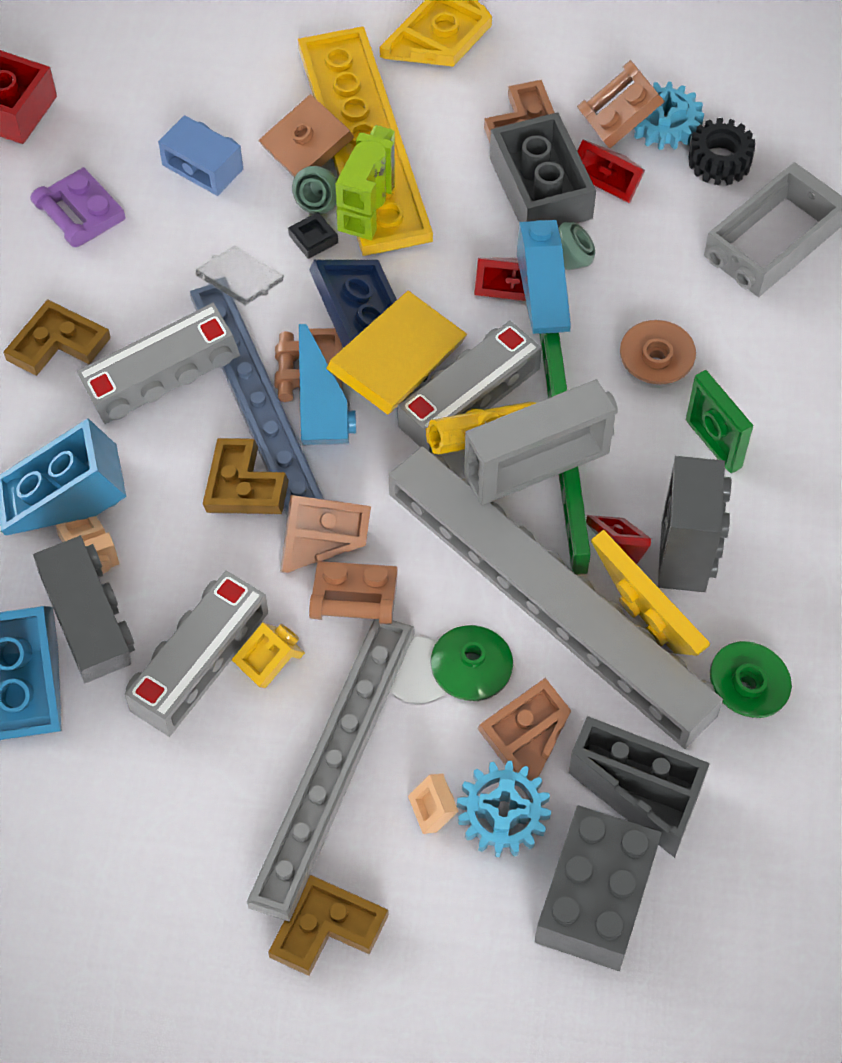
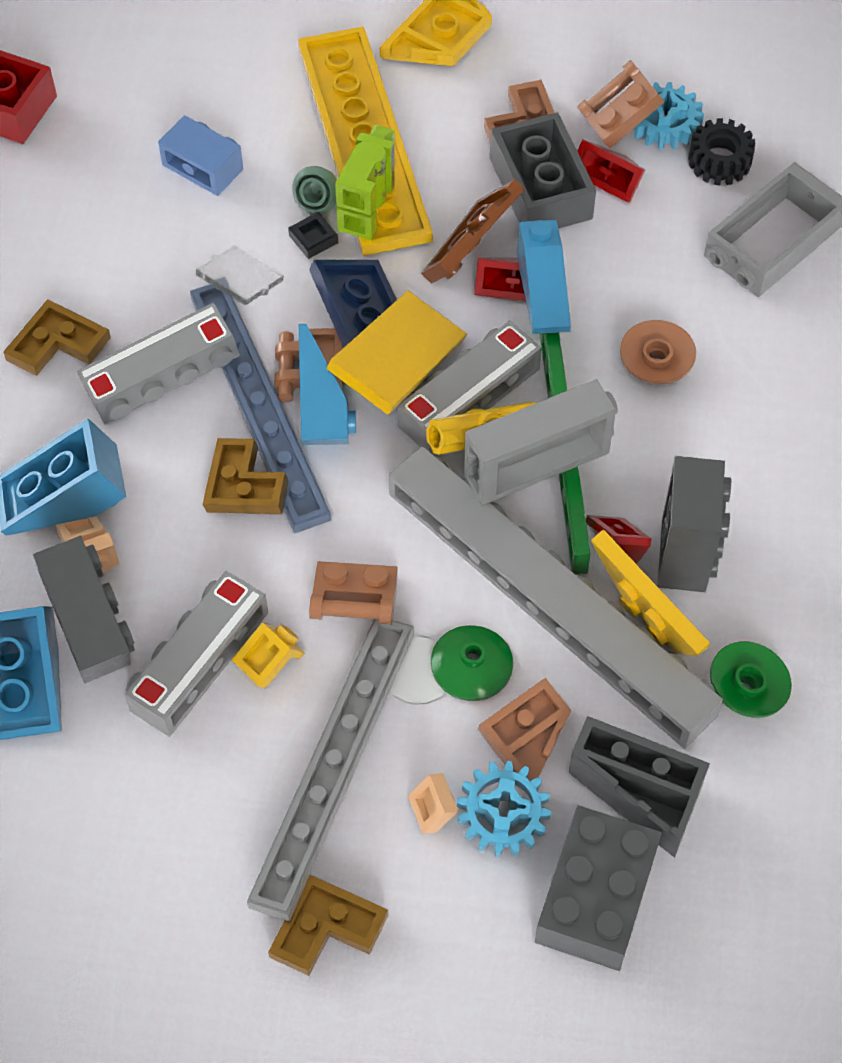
(86, 200): medium lavender plate -> none
(306, 137): nougat plate -> none
(322, 530): nougat wing -> none
(471, 230): none -> dark orange wing
(576, 245): sand green cone -> none
(718, 421): green tile -> none

